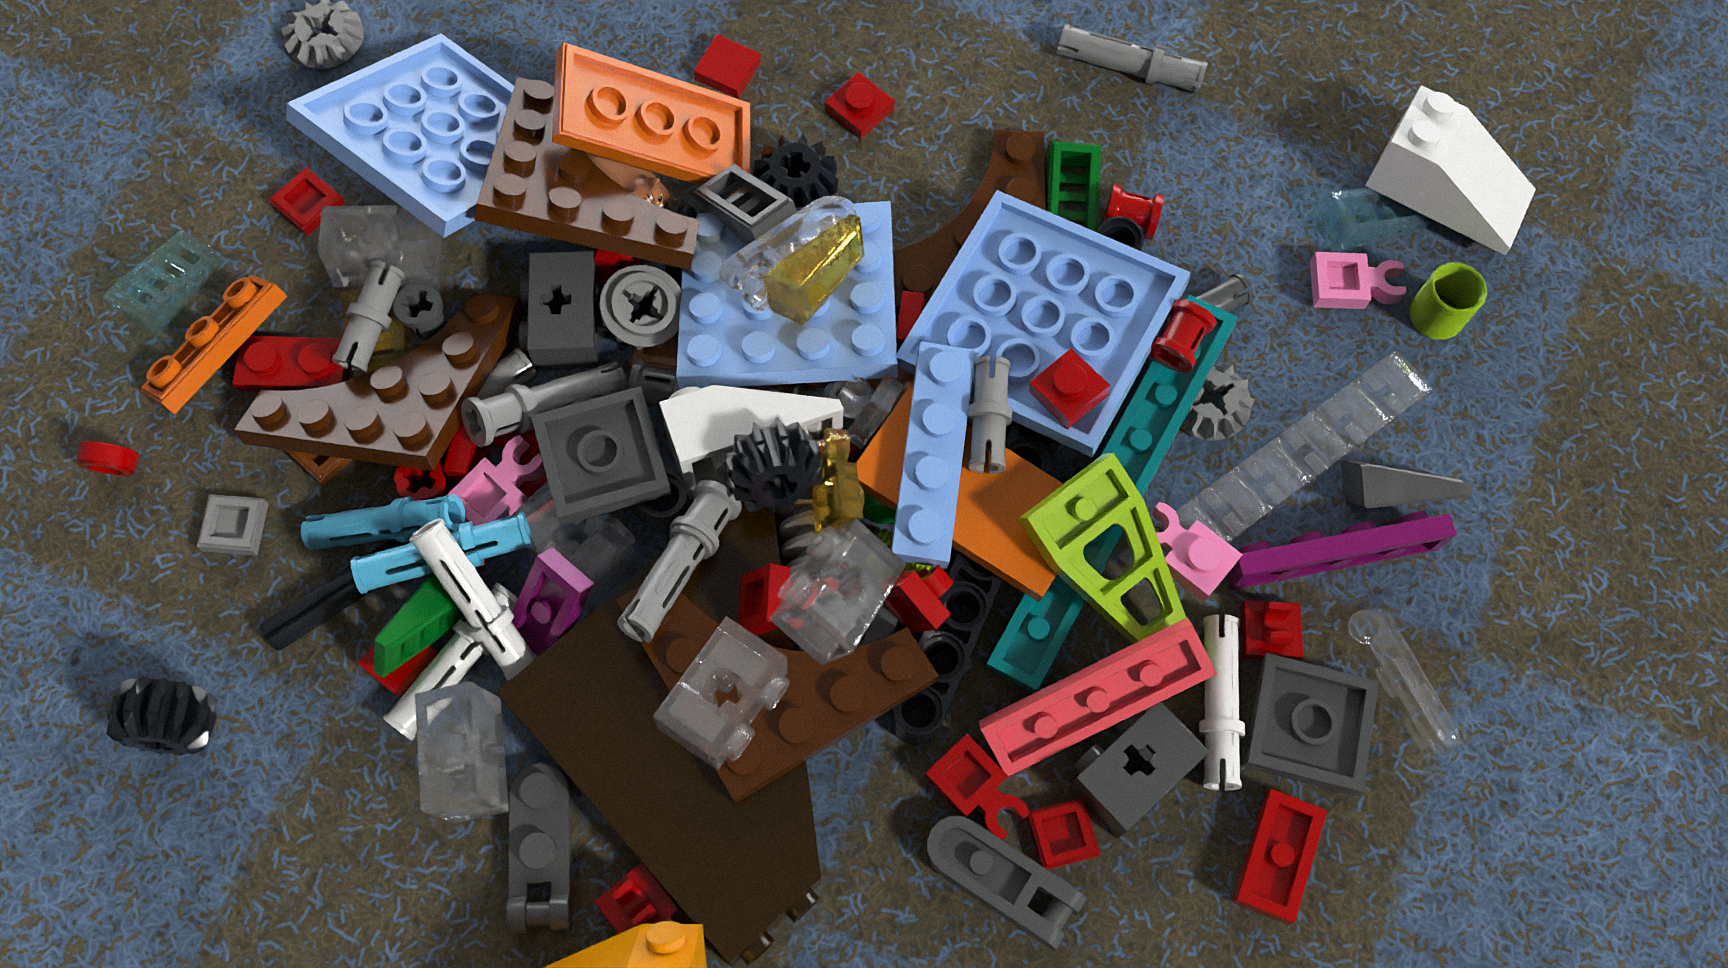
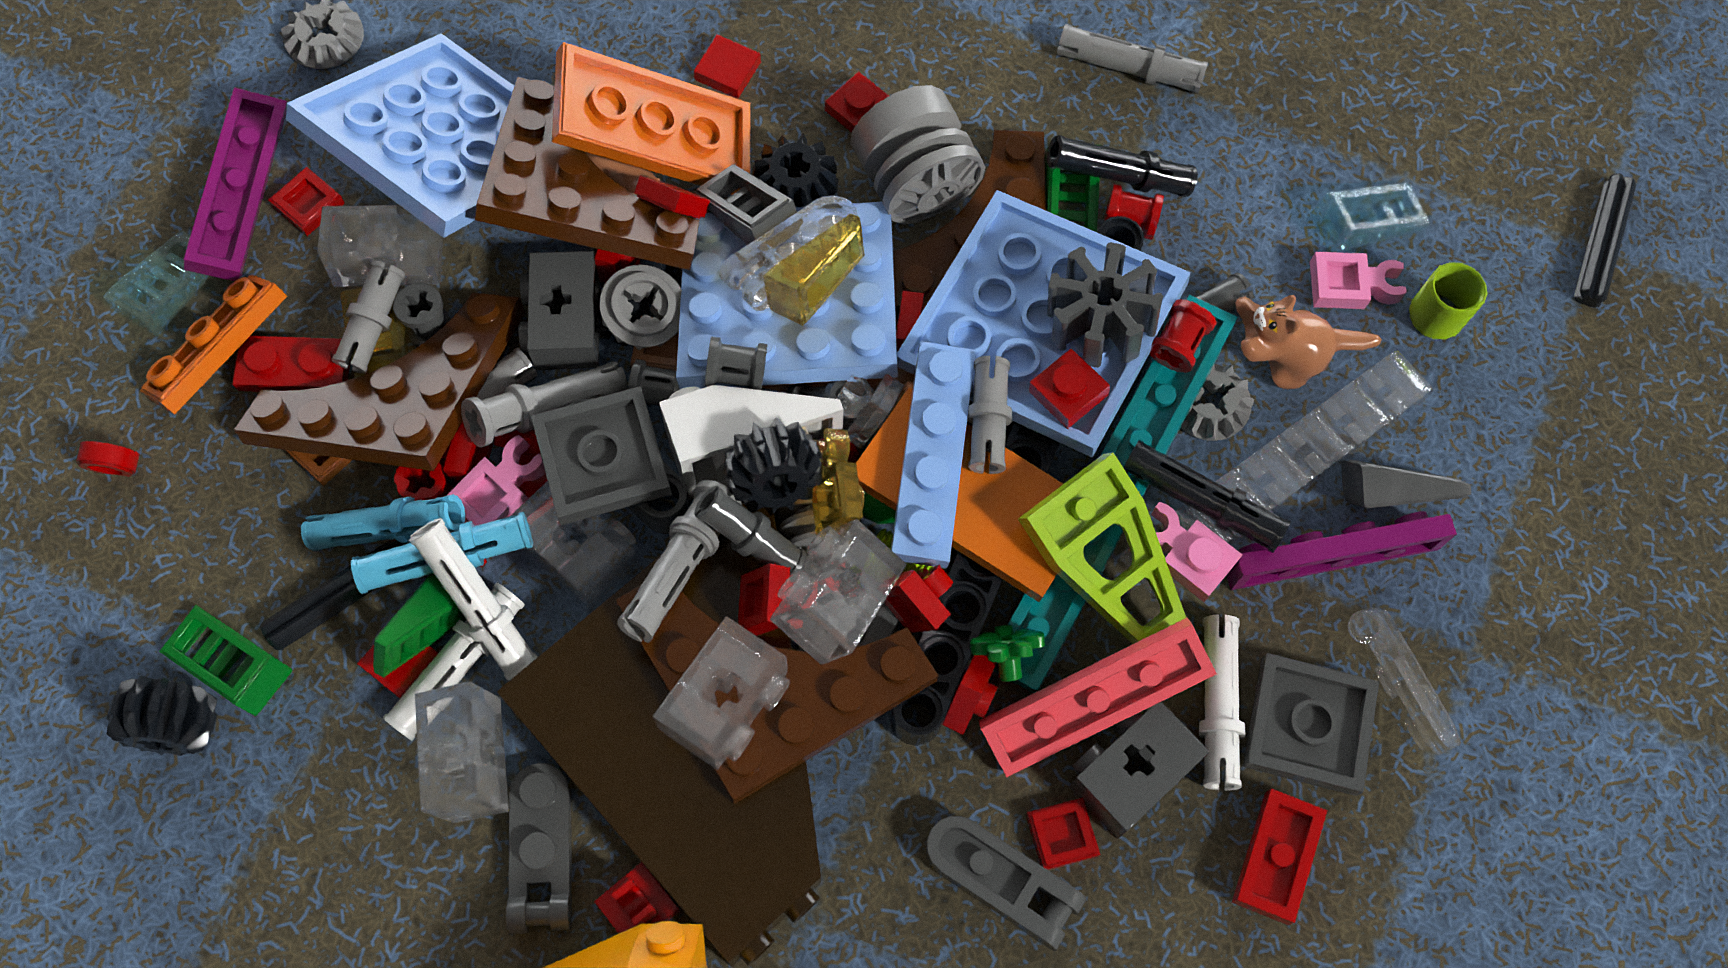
(232, 524): light grey tile -> none
(235, 185): none -> magenta plate
(253, 680): none -> green slope
(550, 600): magenta plate -> none
(671, 197): none -> red tile
(735, 364): none -> dark grey bush
(748, 531): none -> dark grey pin
(917, 154): none -> light grey wheel
(970, 782): red plate -> none
(972, 695): none -> red plate
(1007, 648): none -> green plant
(1079, 298): none -> dark grey gear
(1140, 170): none -> black pin
(1207, 496): none -> black pin
(1271, 629): red tile -> none
(1294, 341): none -> nougat animal
(1453, 172): white slope -> none
(1605, 240): none -> black axle

